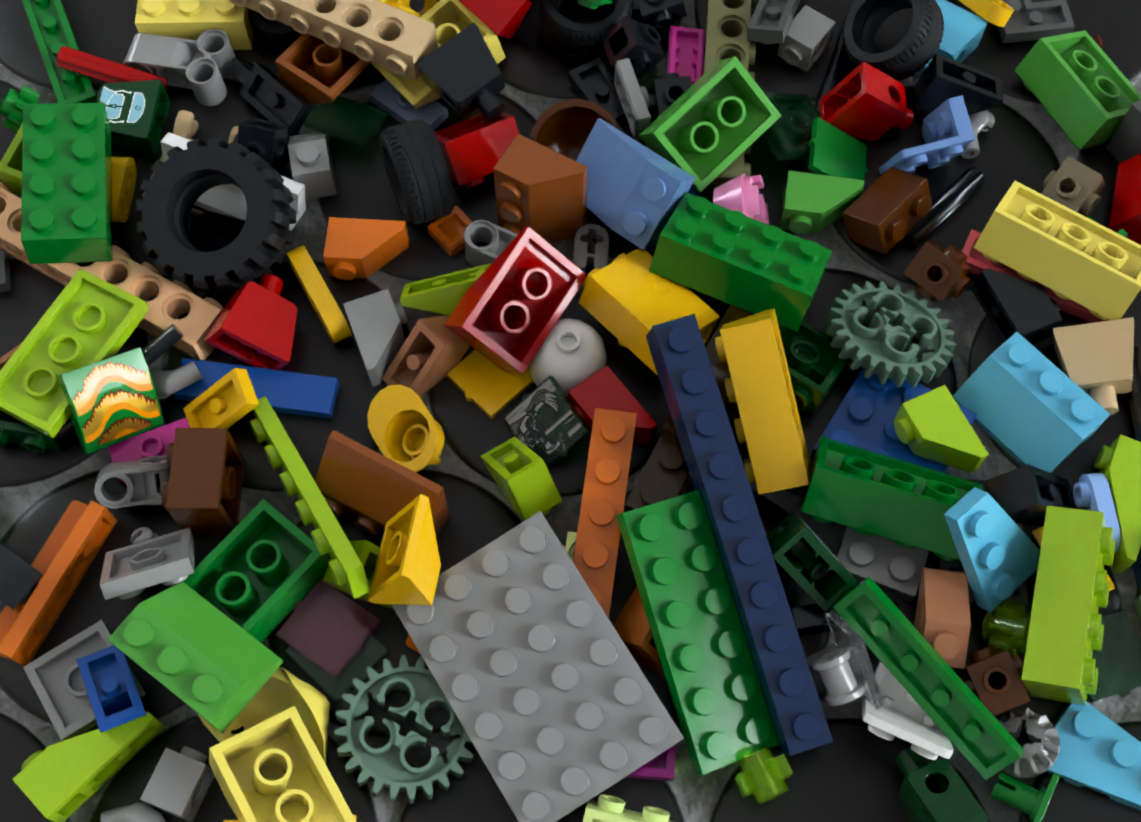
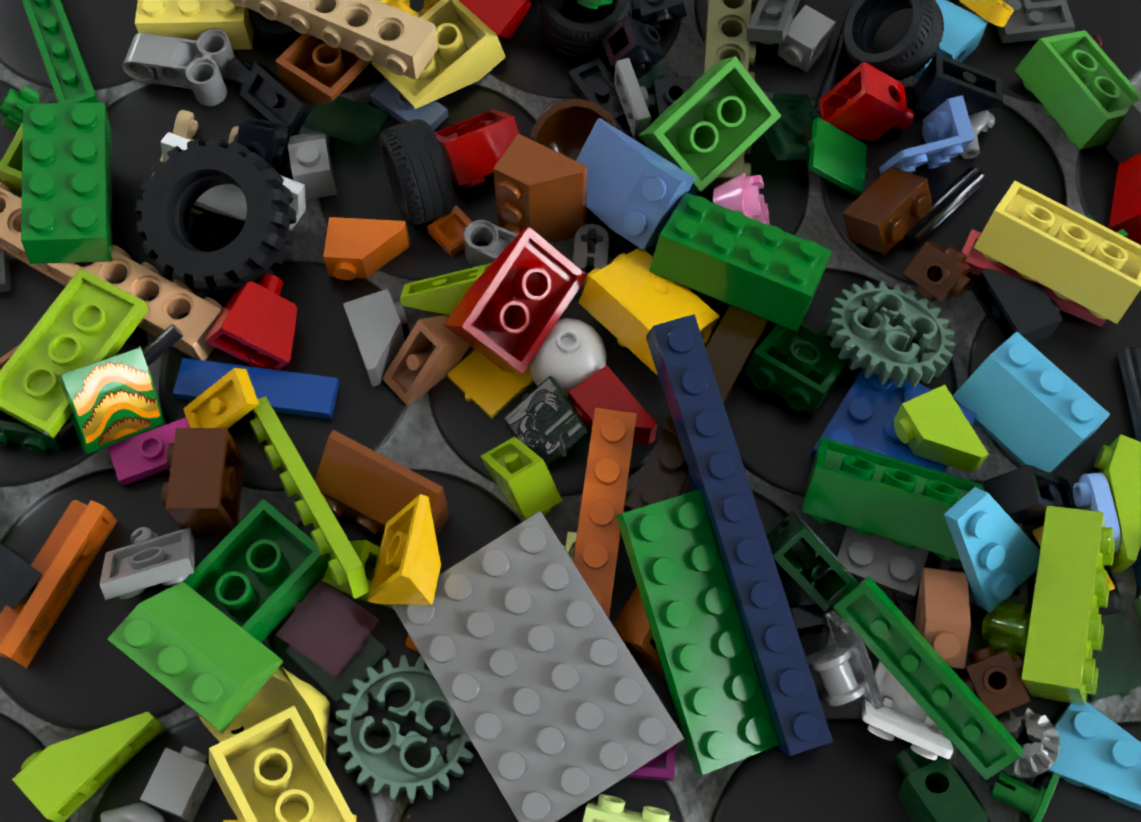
(60, 683): light grey plate -> none
(102, 68): red axle -> none
(110, 688): blue slope -> none
(123, 186): yellow beam -> none
(136, 115): dark green torso -> none
(140, 481): light grey piece -> none
(174, 380): light grey arm -> none
(318, 294): yellow beam -> none
(405, 428): yellow piece -> none
(465, 74): black torso -> none
(686, 52): dark pink plate -> none
(763, 775): clear neon green gear -> none
(765, 402): yellow slope -> none
(815, 200): bright green slope -> none
(1074, 186): dark tan brick -> none
(1098, 358): tan torso -> none

